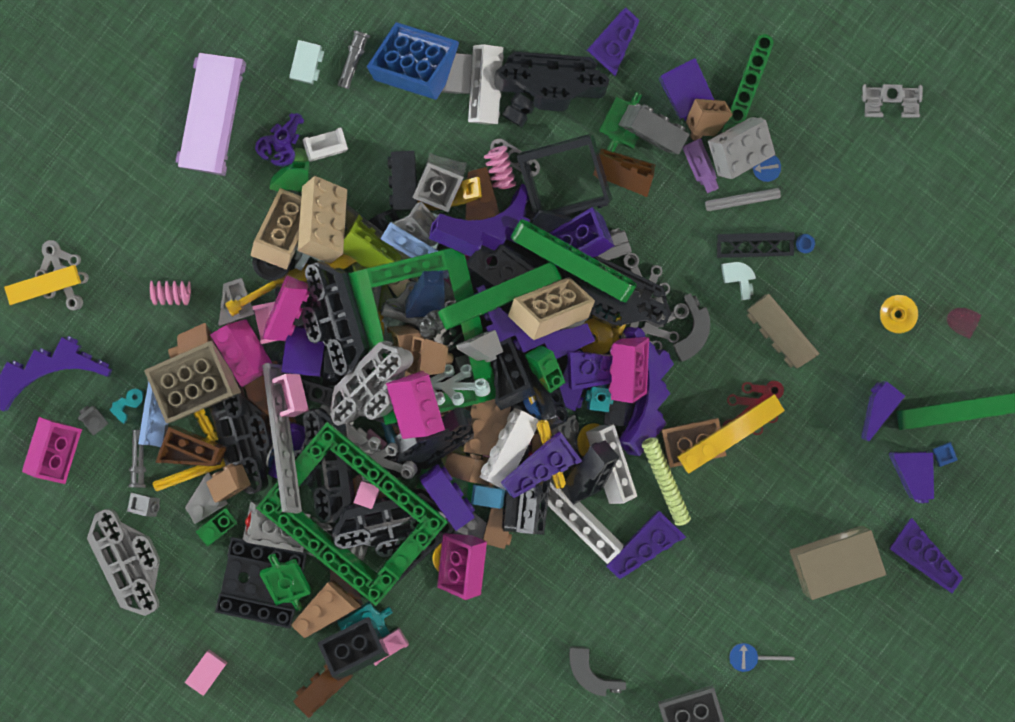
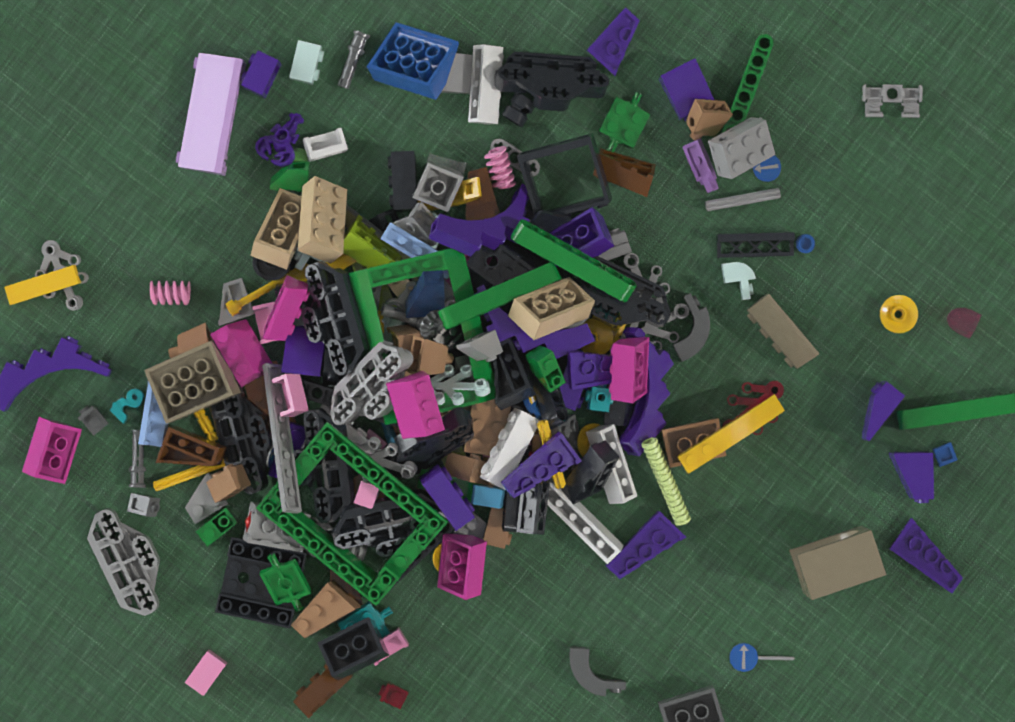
(260, 74): none -> dark purple brick
(393, 695): none -> dark red bracket
(654, 128): dark grey brick -> none

